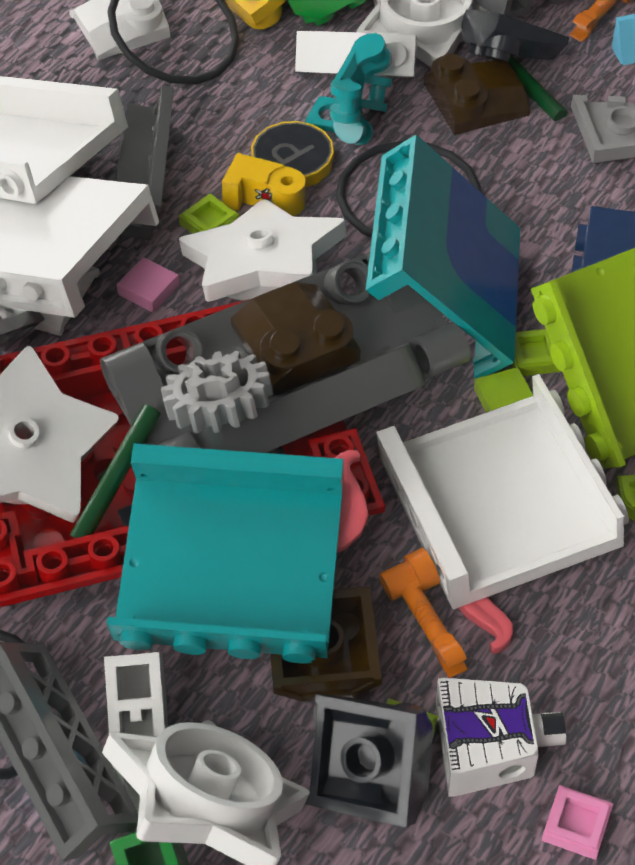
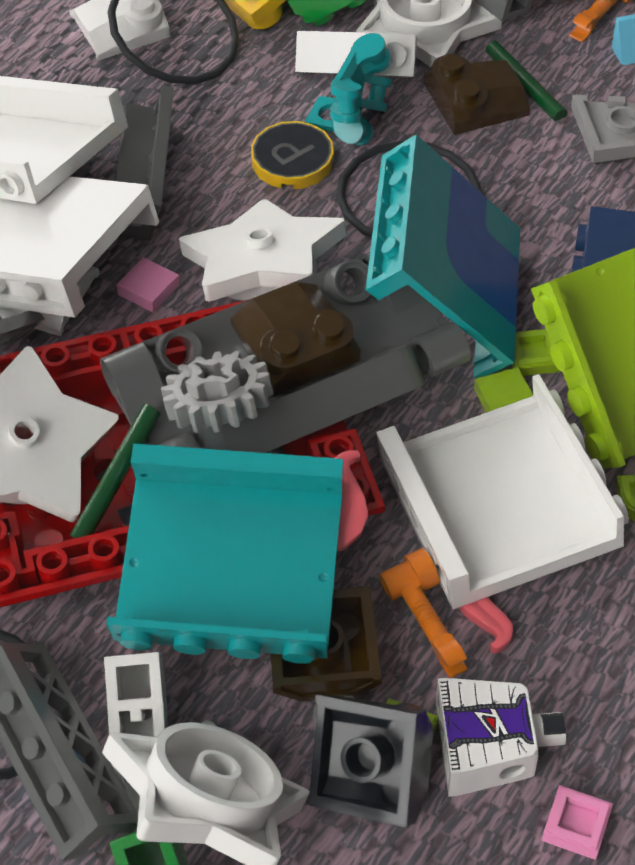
(207, 214): lime tile -> none
(258, 179): yellow leg -> none
(501, 36): black slope -> none

